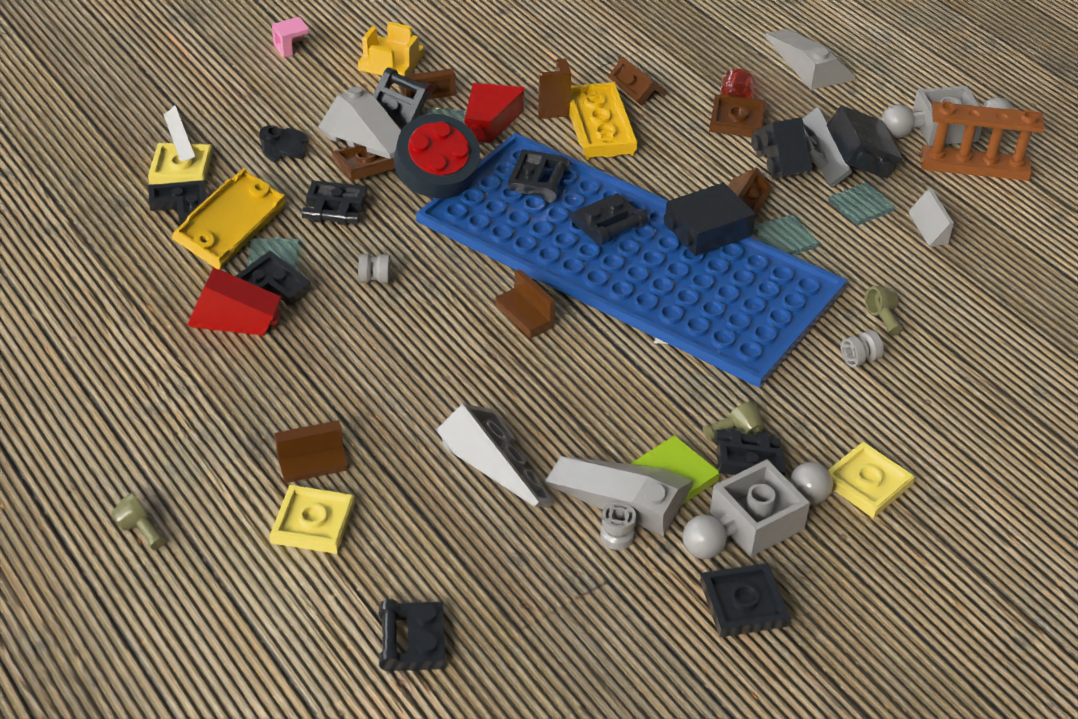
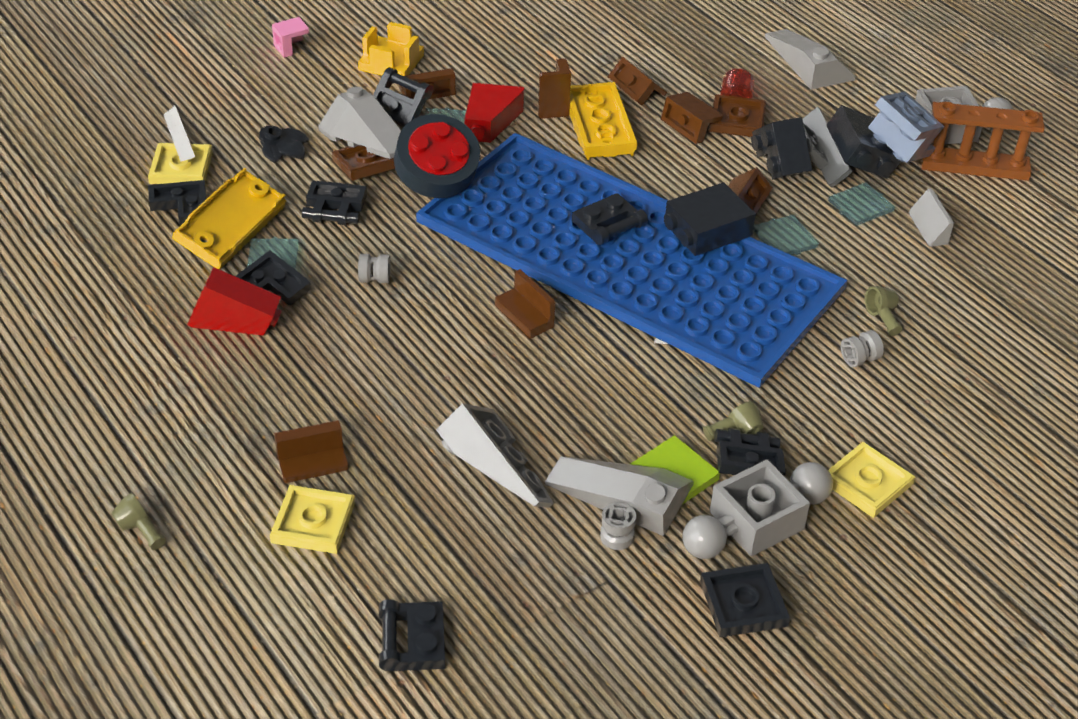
(530, 169): black plate -> none
(689, 115): none -> reddish brown panel
(905, 127): none -> sand blue bracket

